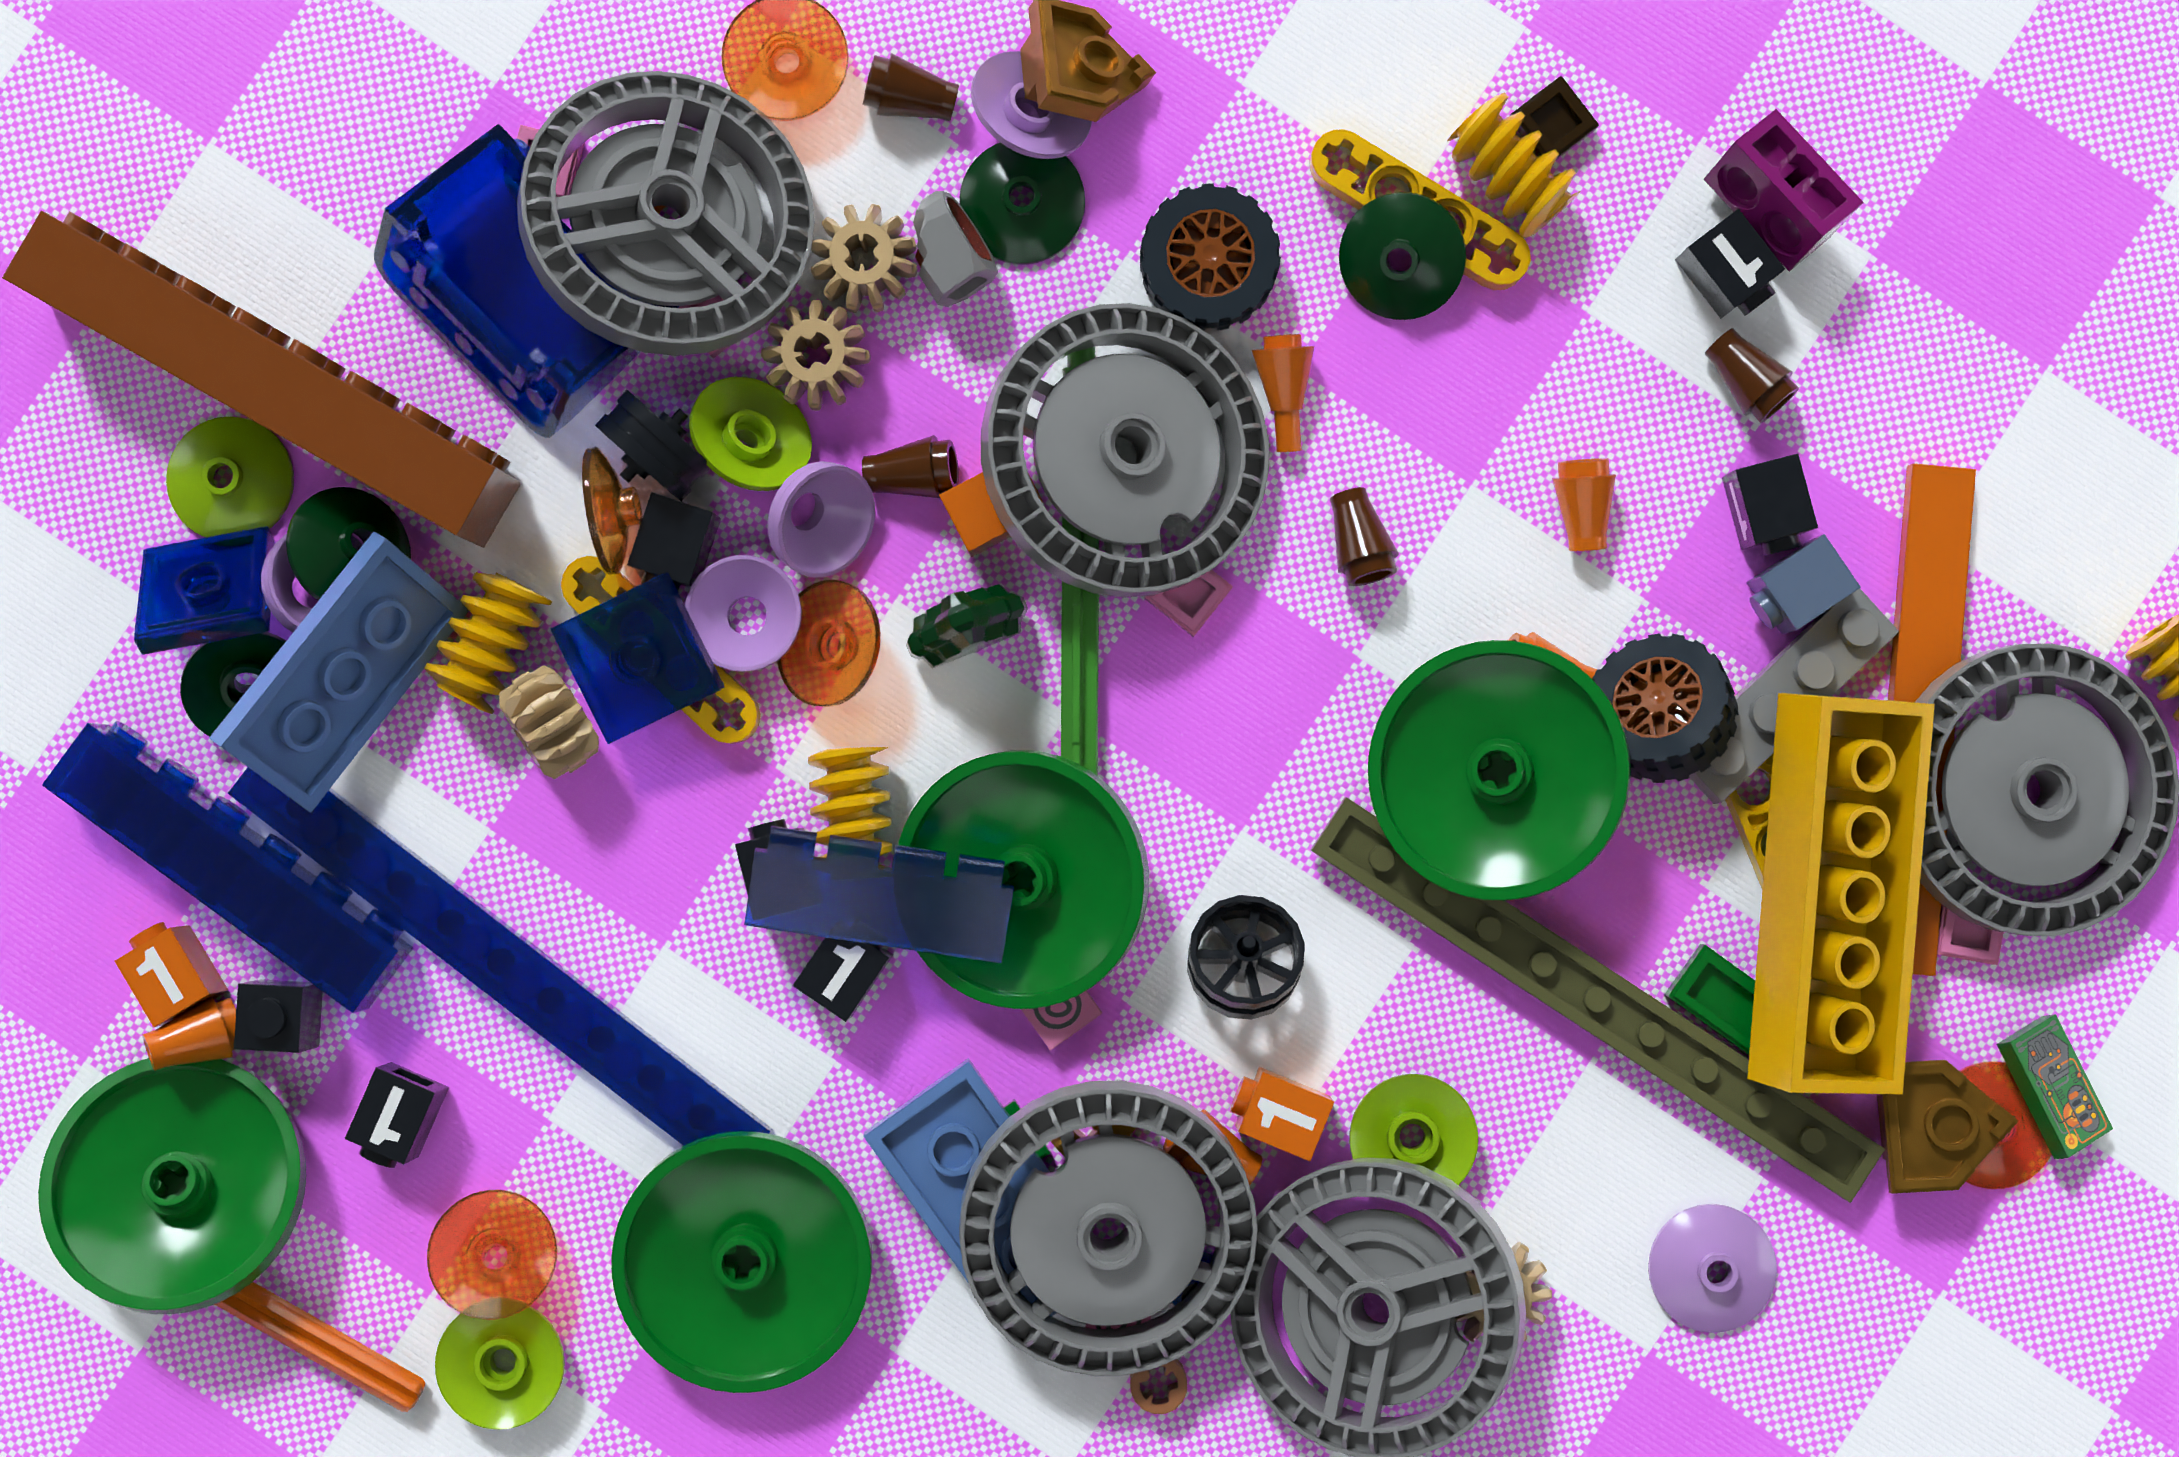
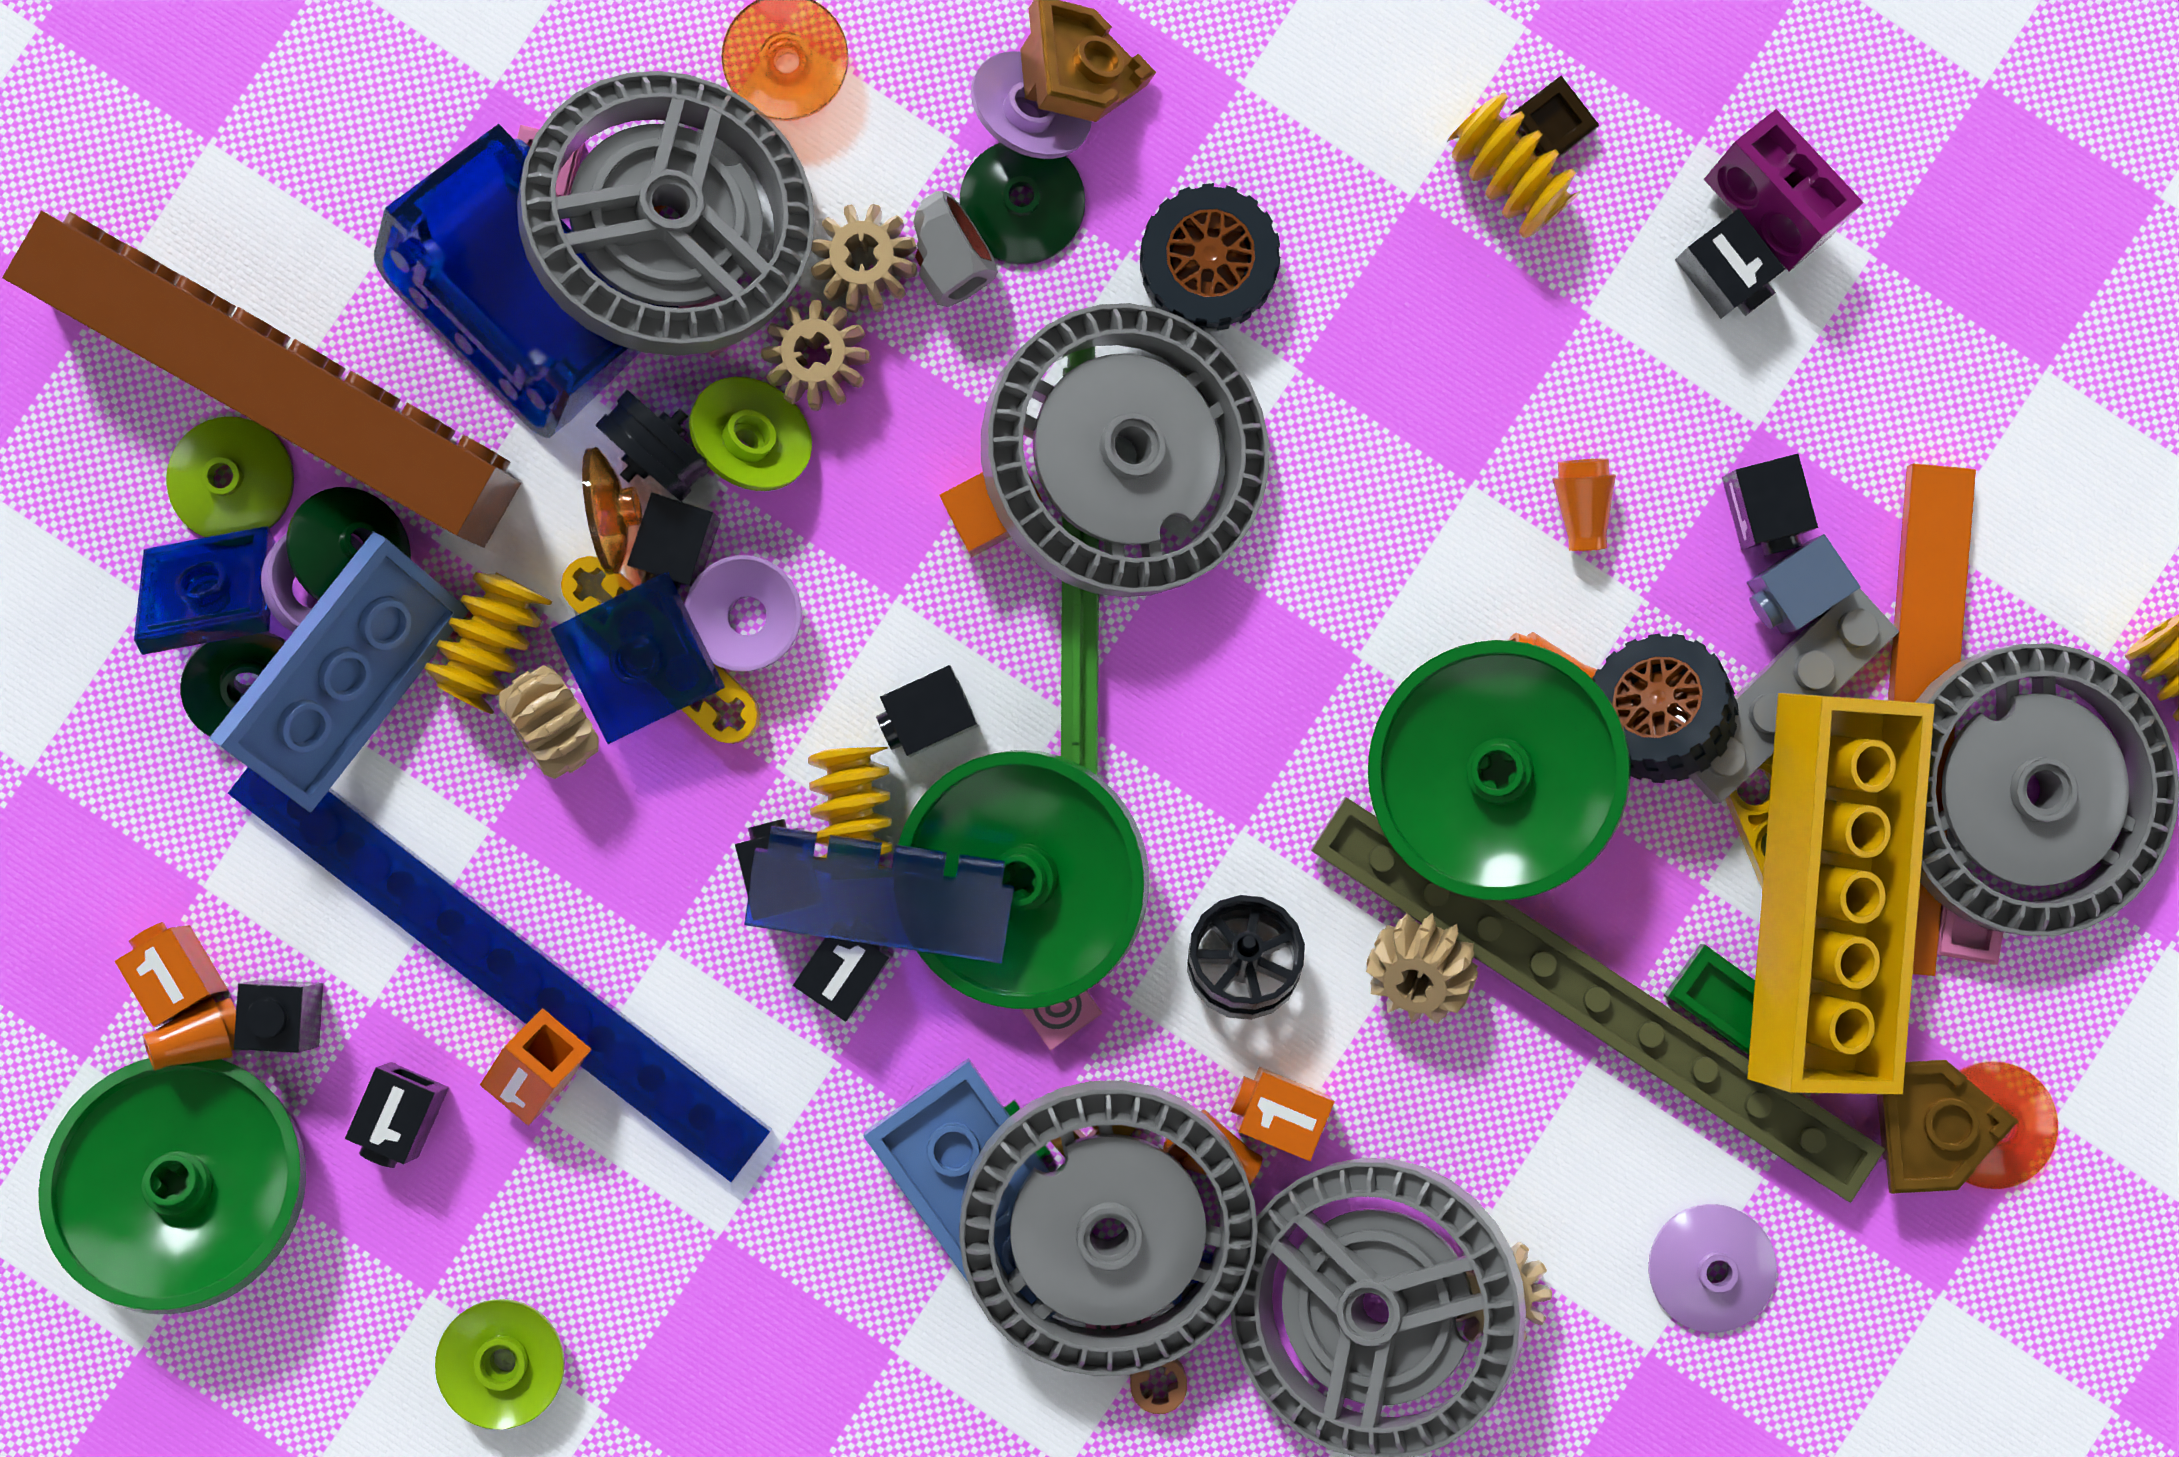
(228, 864): clear blue brick -> none
(326, 1346): orange axle -> none
(466, 1235): clear orange dish -> none
(535, 1066): none -> orange brick
(742, 1262): green dish -> none
(834, 645): clear orange dish -> none
(837, 526): lavender piece -> none
(907, 90): reddish brown cone -> none
(913, 469): reddish brown cone -> none
(926, 712): none -> black brick
(966, 624): dark green rock -> none
(1193, 602): bright pink tile -> none
(1284, 375): orange cone -> none
(1361, 540): reddish brown cone -> none
(1389, 166): yellow beam -> none
(1419, 1099): lime dish -> none
(1422, 230): dark green dish -> none
(1422, 968): none -> tan gear
(1752, 376): reddish brown cone -> none
(2055, 1086): tile -> none

